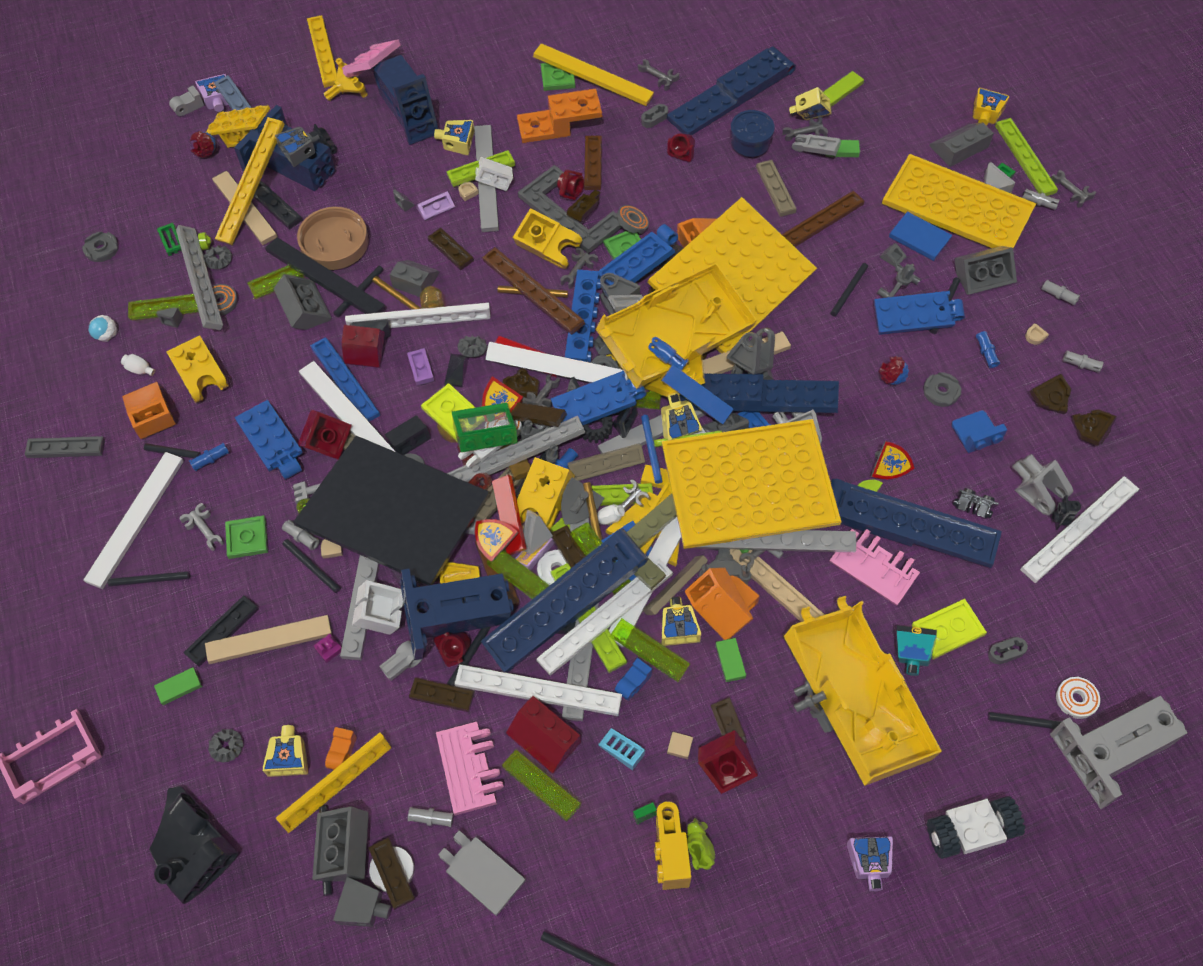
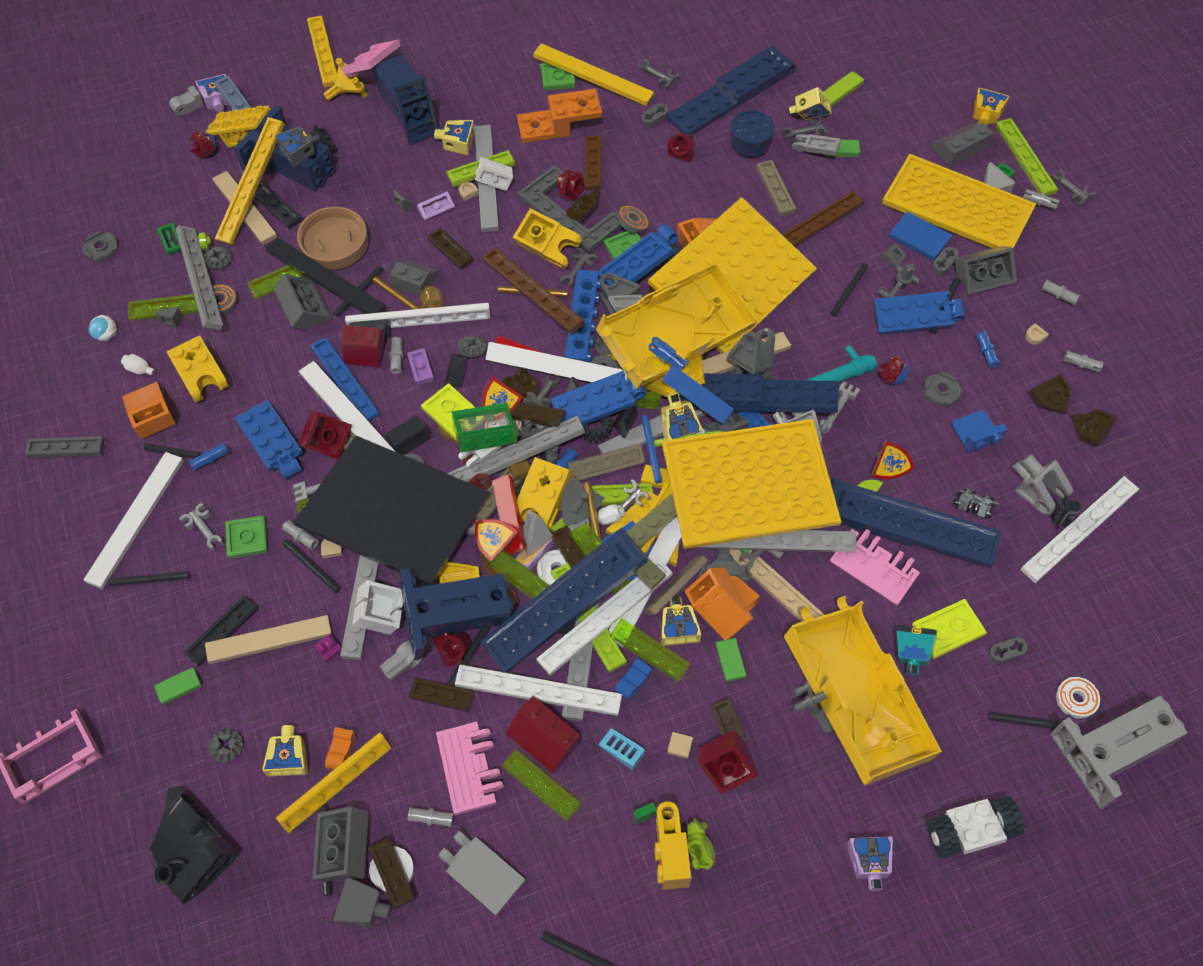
(396, 355): none -> light grey pin
(825, 425): none -> light grey hinge
(855, 367): none -> teal cylinder
(941, 259): none -> dark grey beam

